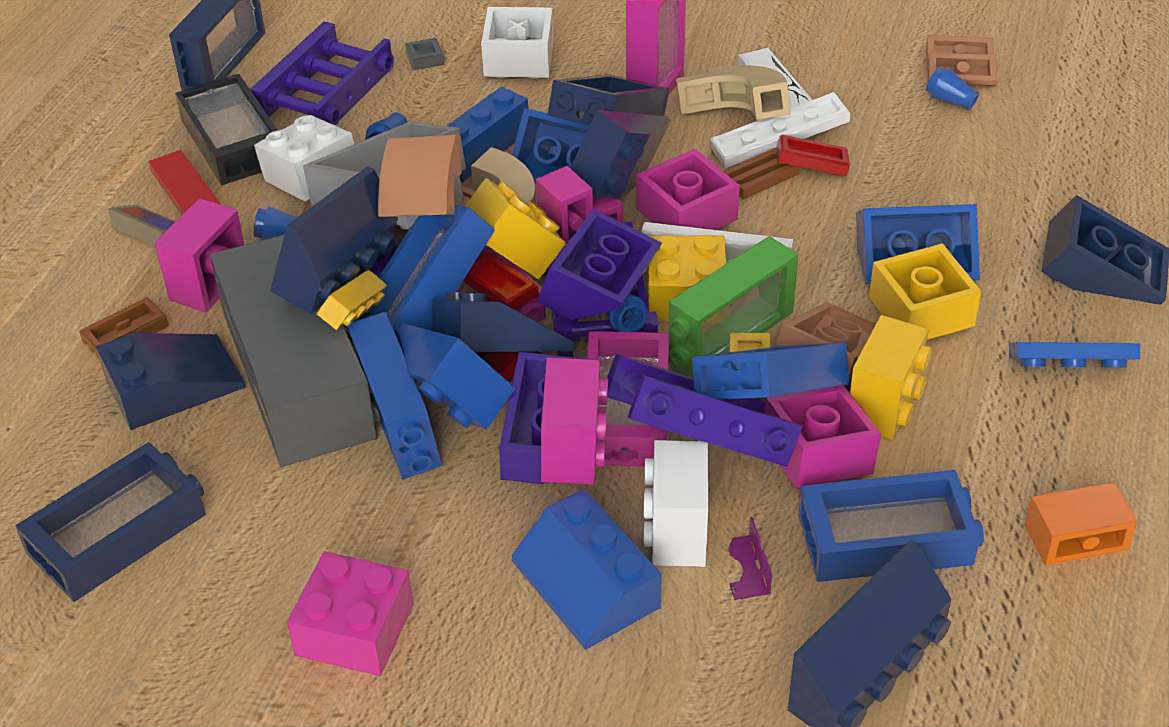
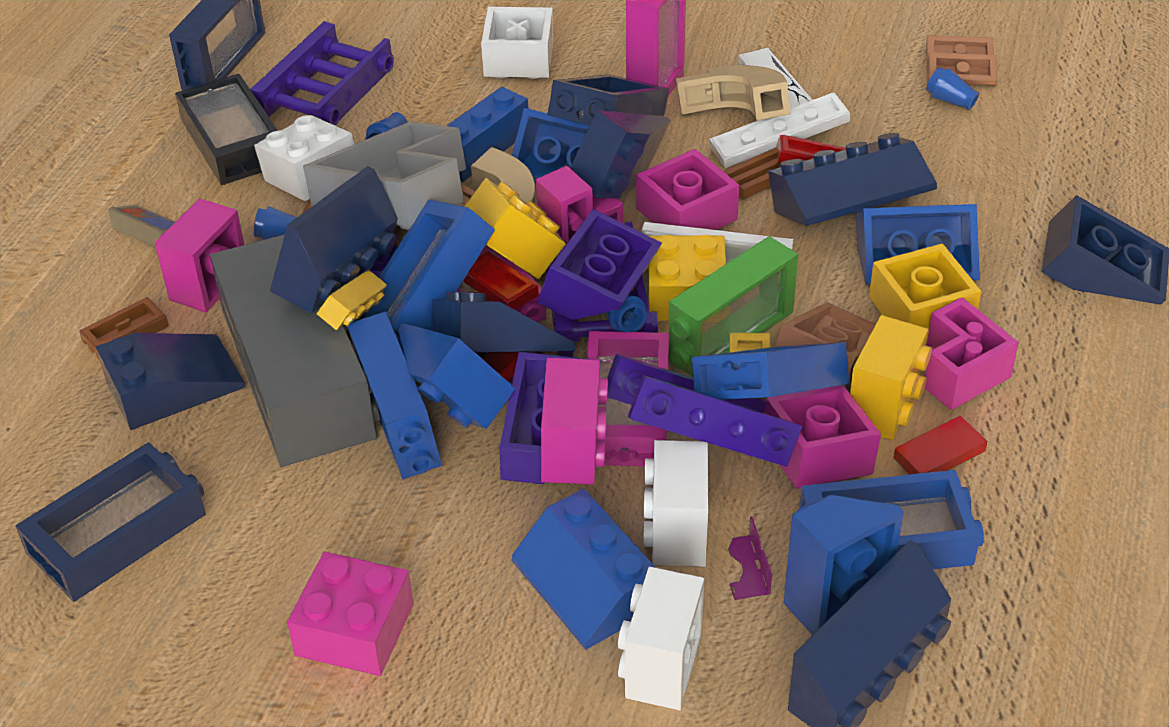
(180, 180): red tile -> none
(419, 176): nougat slope -> none
(424, 54): dark grey tile -> none
(661, 637): none -> white brick
(835, 553): none -> blue slope
(849, 179): none -> dark blue slope
(941, 448): none -> red tile
(966, 354): none -> dark pink brick
(1074, 354): blue plate -> none
(1080, 523): orange brick -> none

